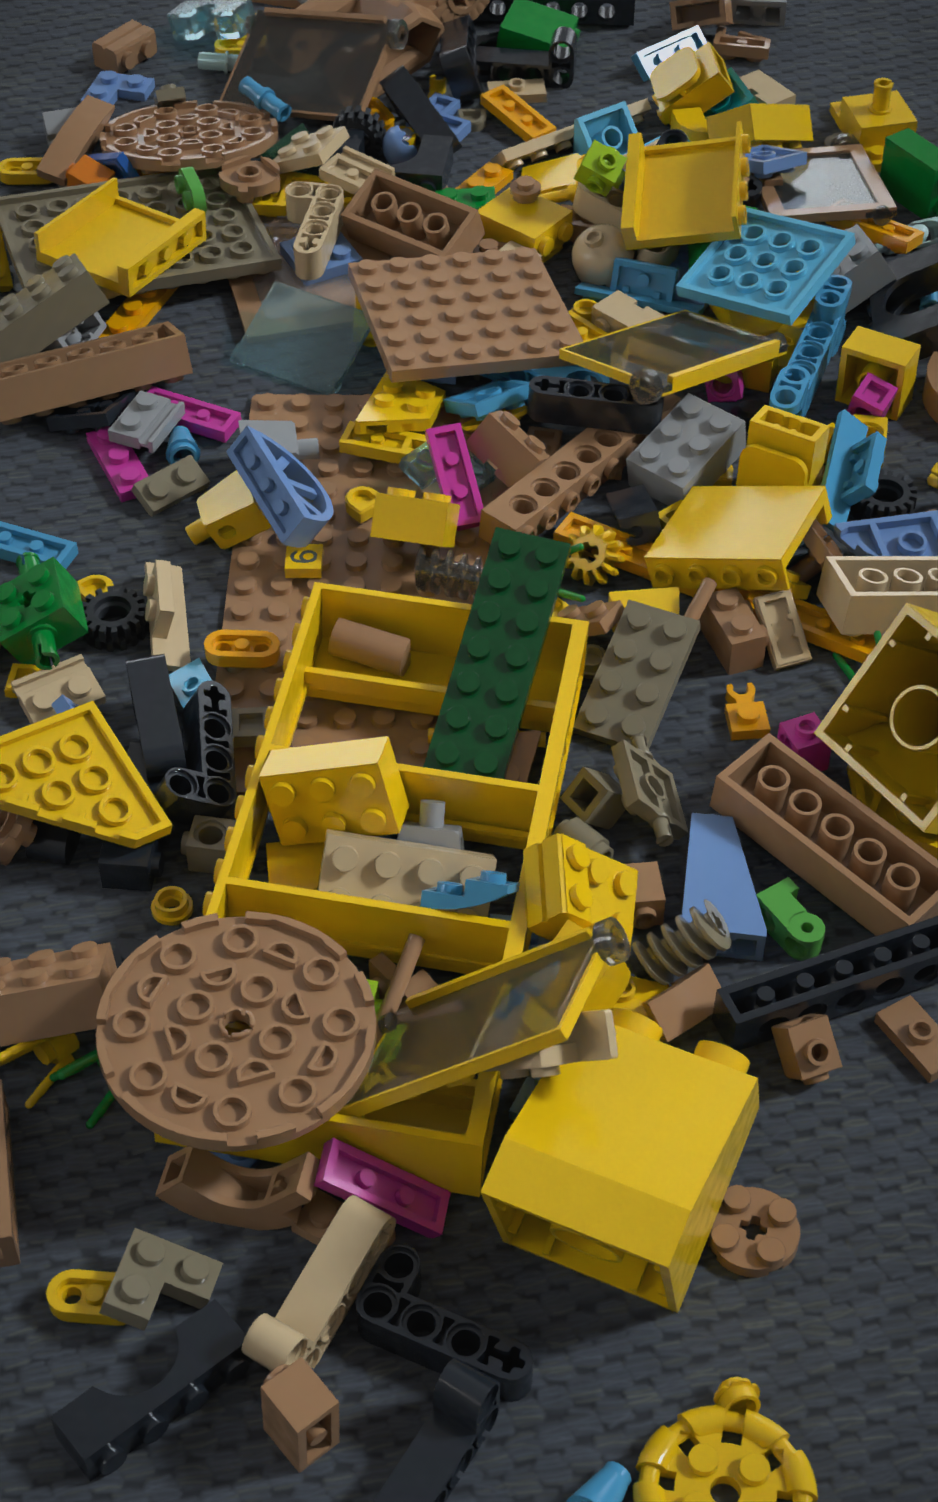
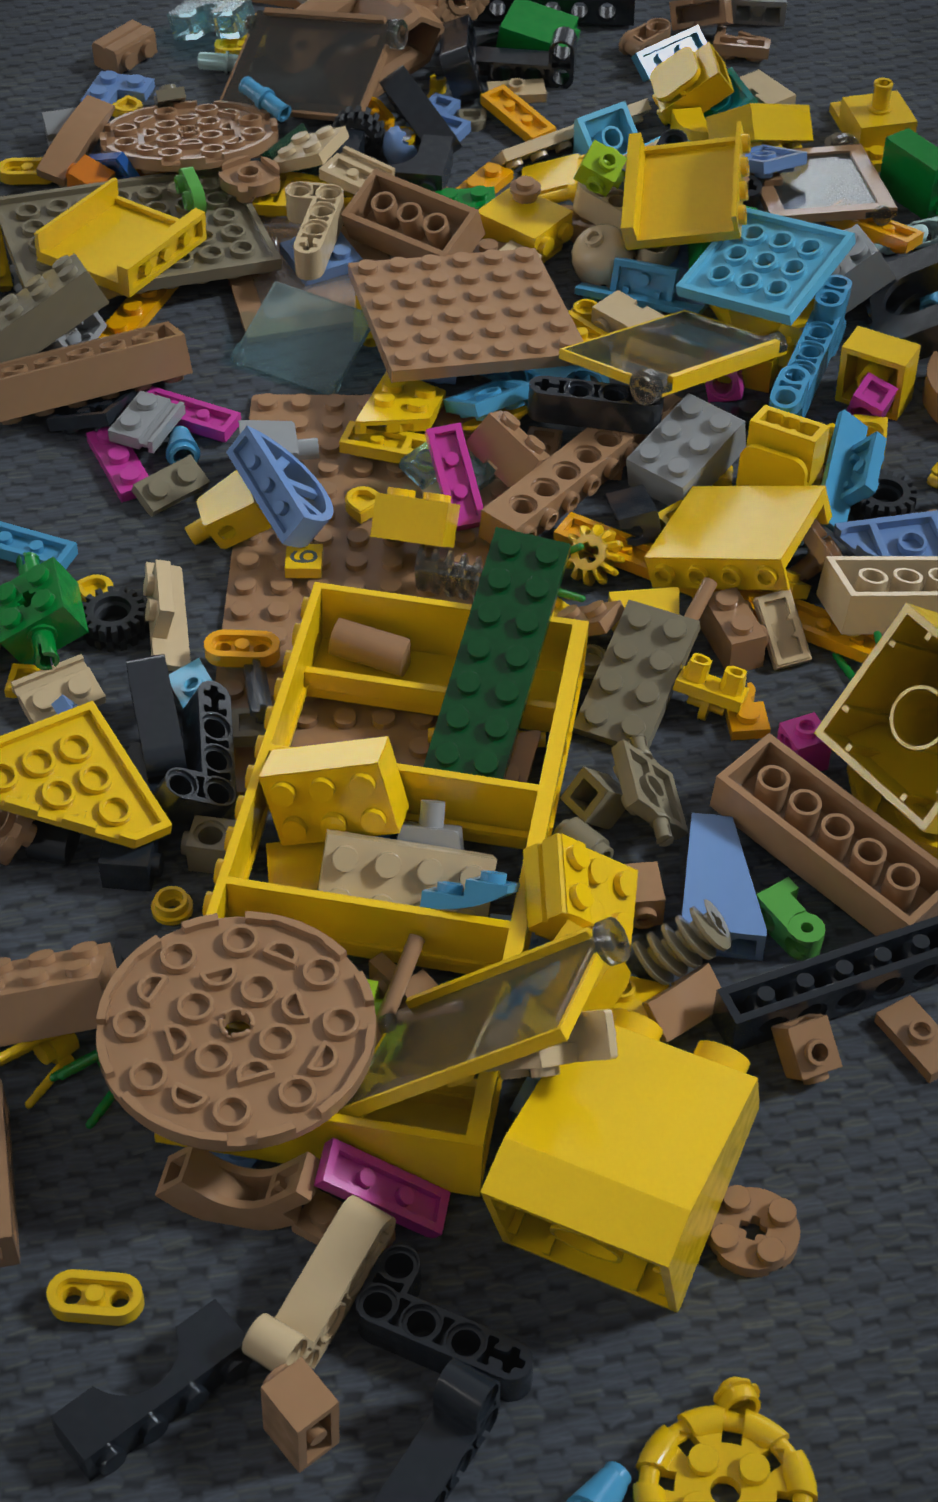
(126, 105): none -> yellow tile
(153, 1268): dark tan plate -> none
(257, 690): none -> black axle
(645, 36): none -> medium nougat piece
(709, 691): none -> yellow hips

